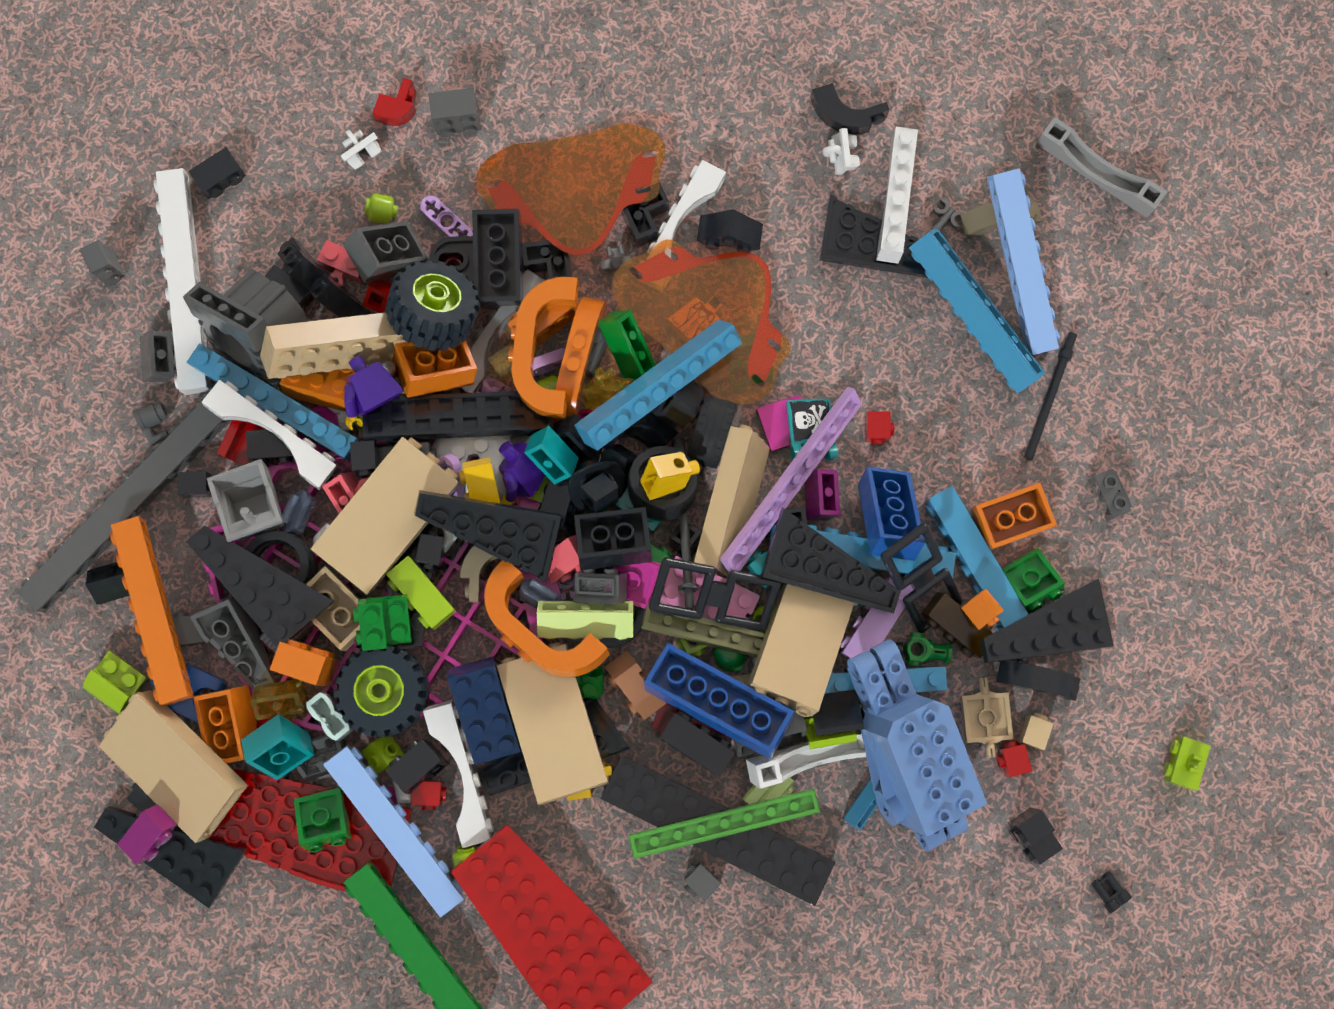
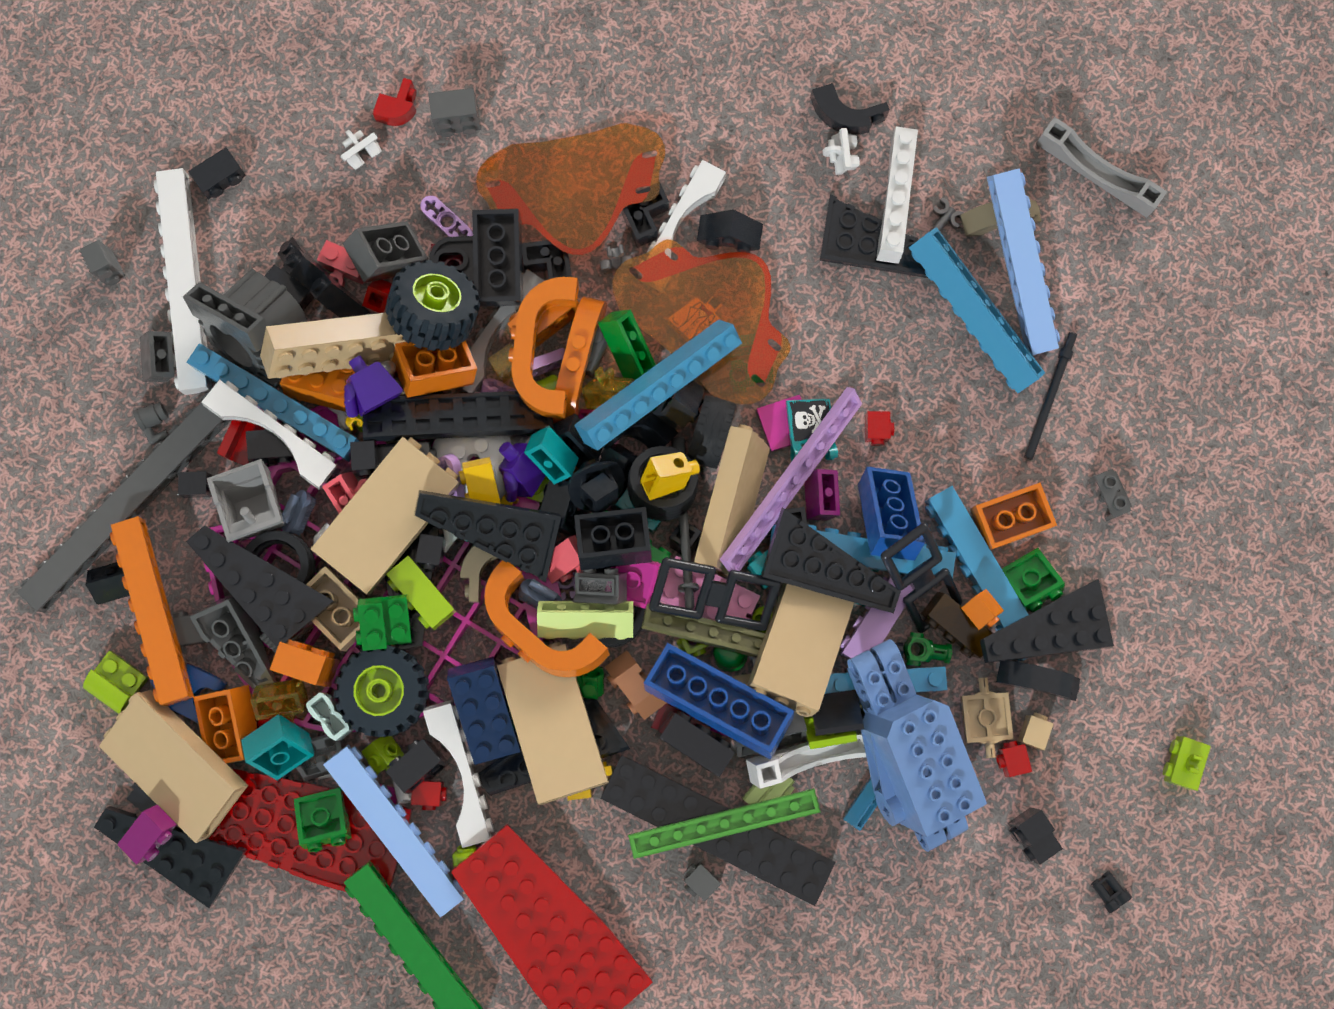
(380, 208): lime head -> none

